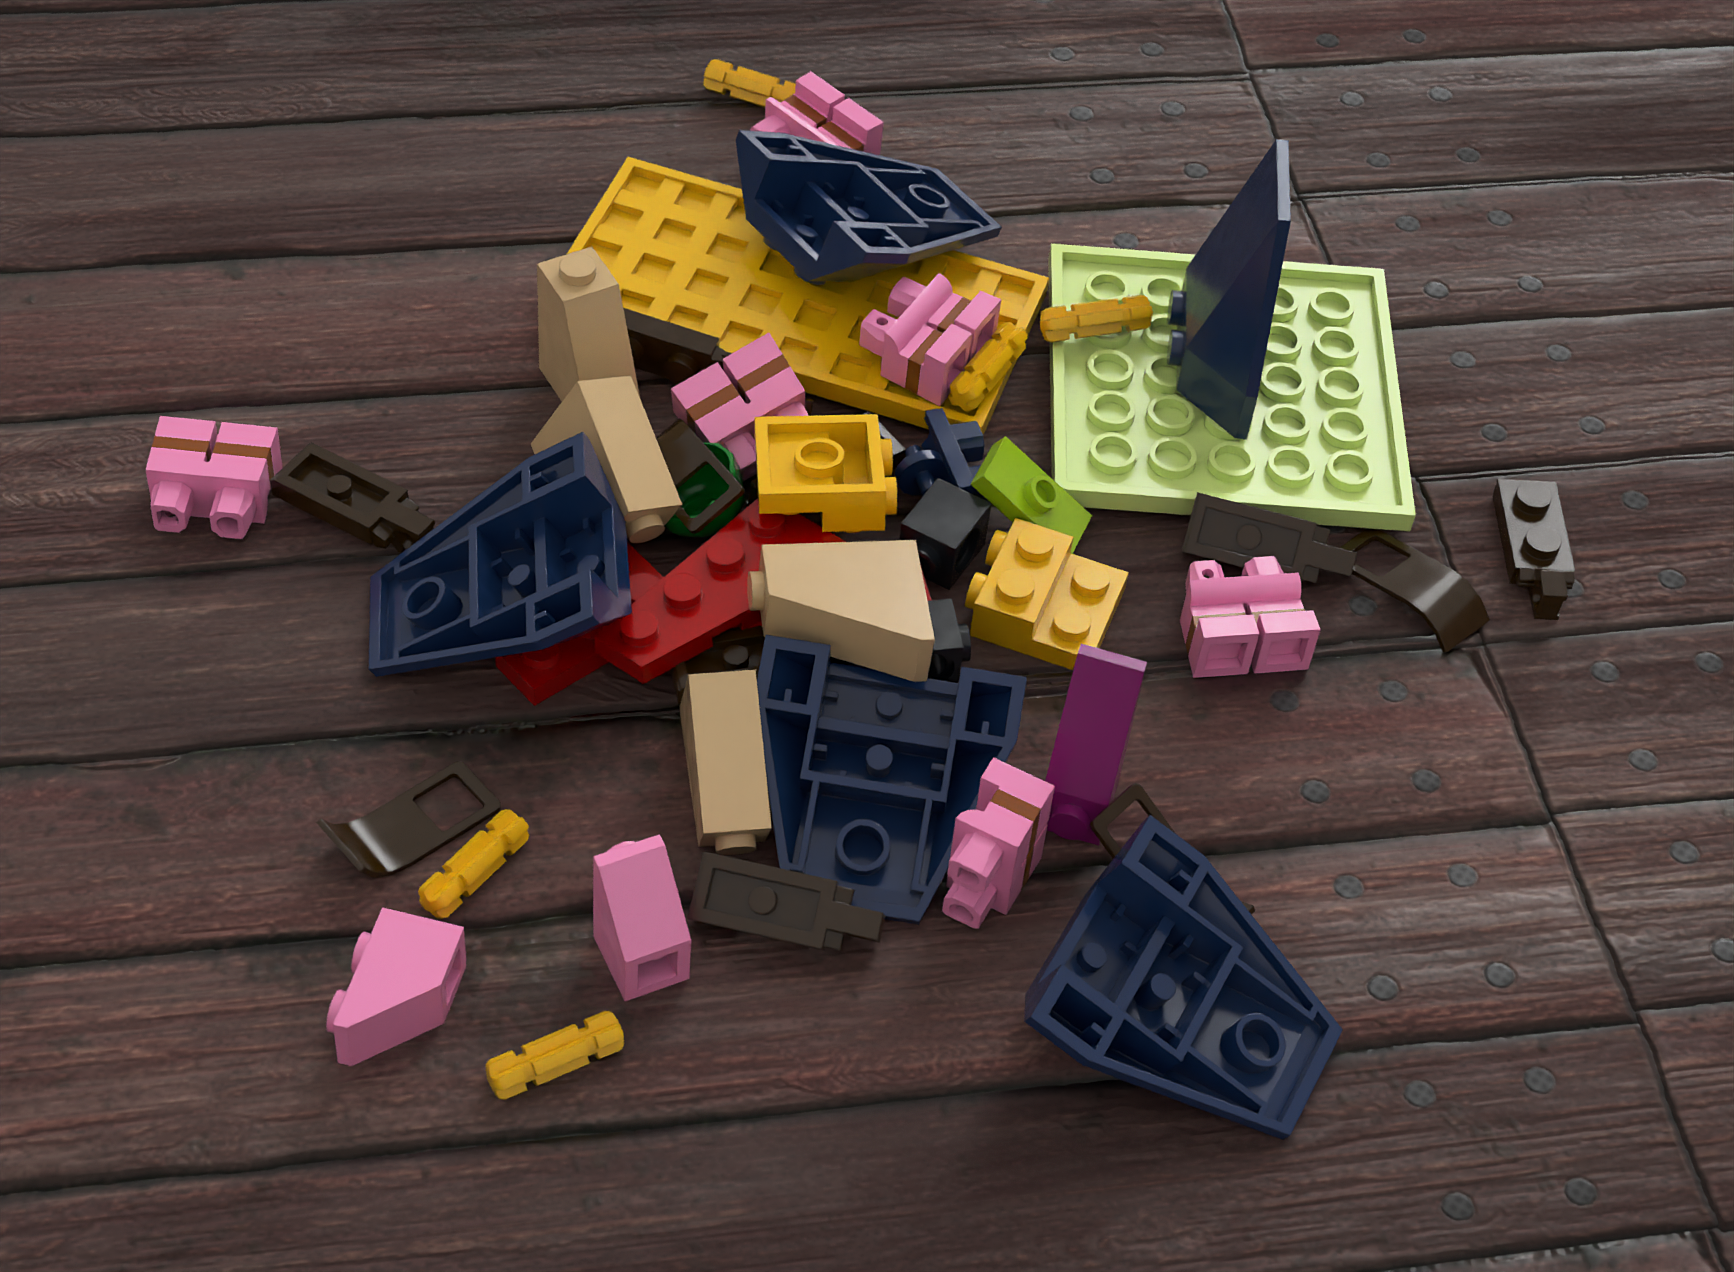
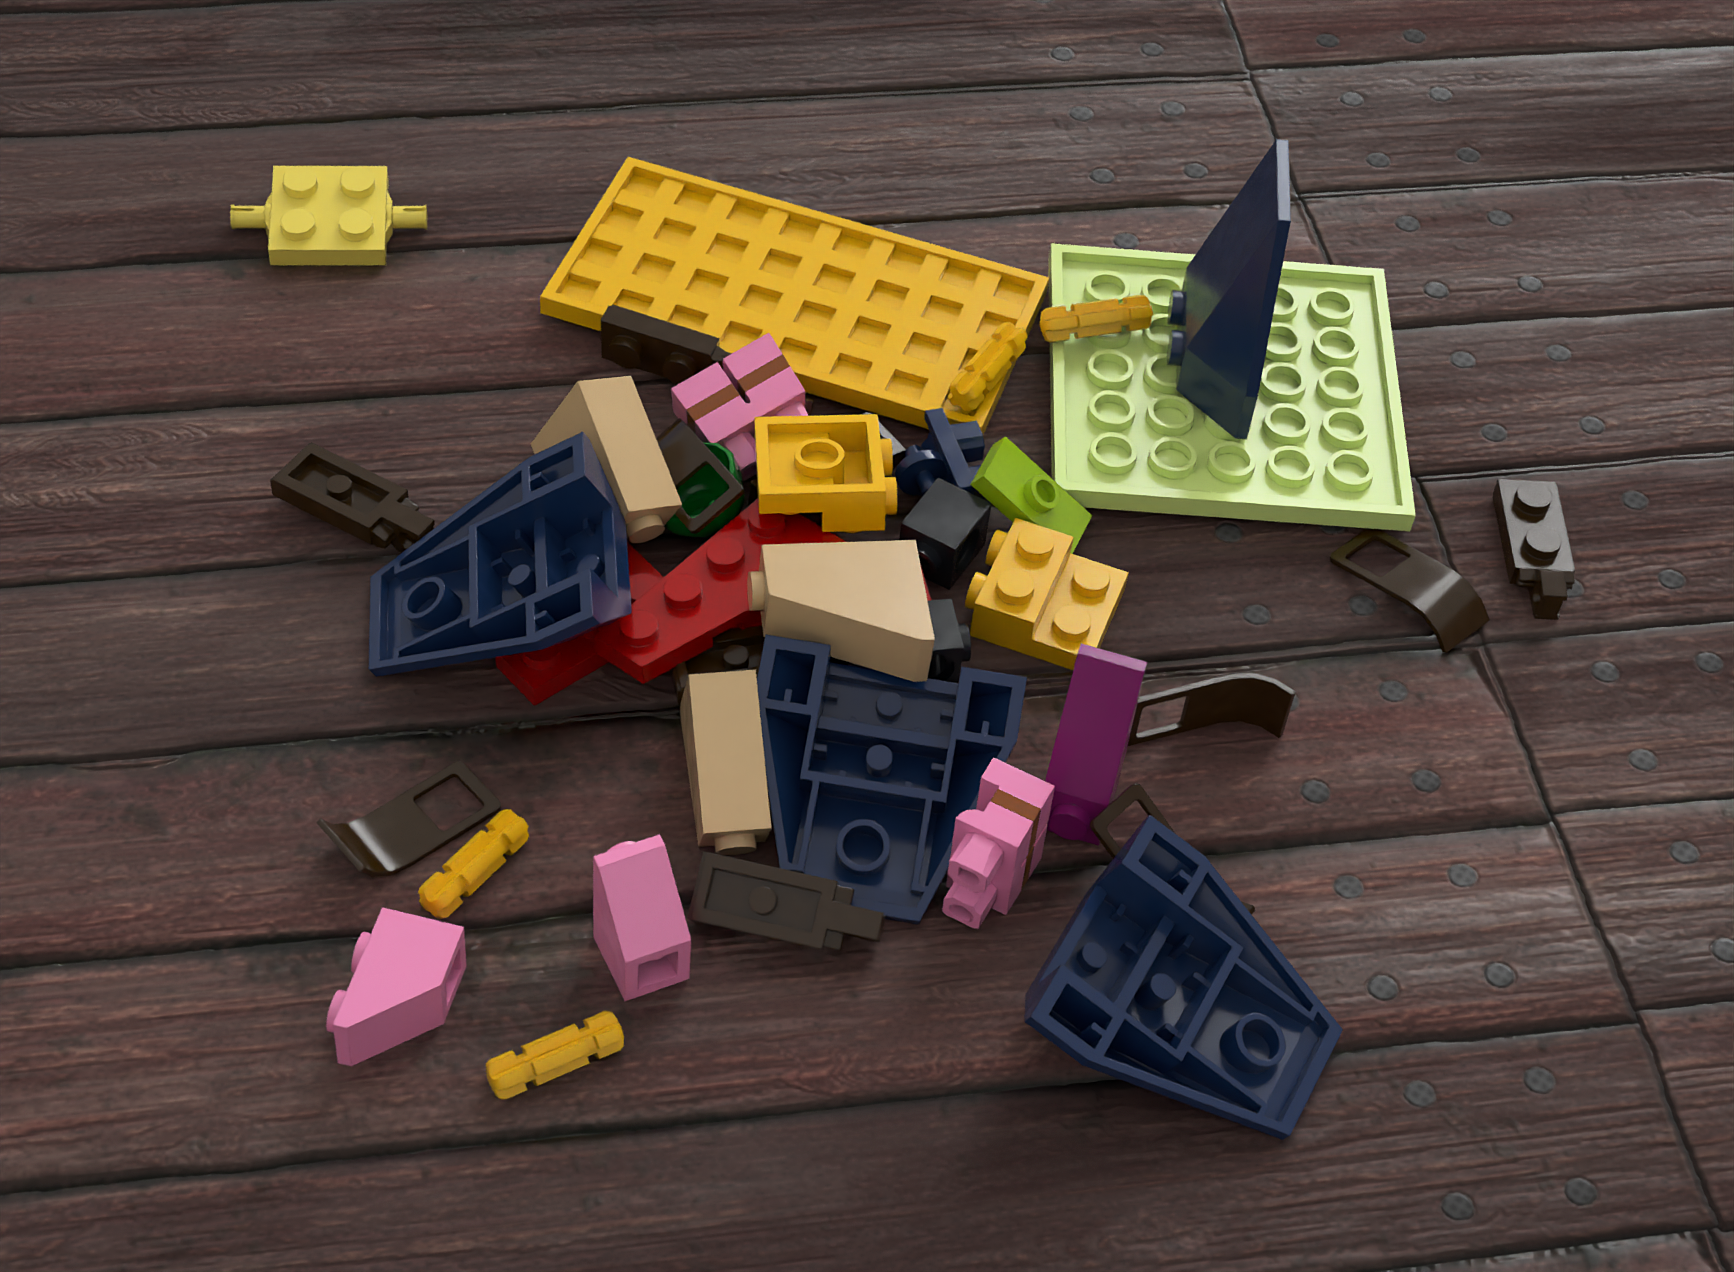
(211, 474): bright pink hips -> none
(329, 215): none -> light yellow plate
(581, 322): tan slope -> none
(745, 83): yellow axle -> none
(823, 115): bright pink hips -> none
(850, 210): dark blue wedge -> none
(931, 337): bright pink hips -> none
(1221, 699): none -> dark brown piece
(1240, 532): dark brown hinge -> none
(1246, 620): bright pink hips -> none

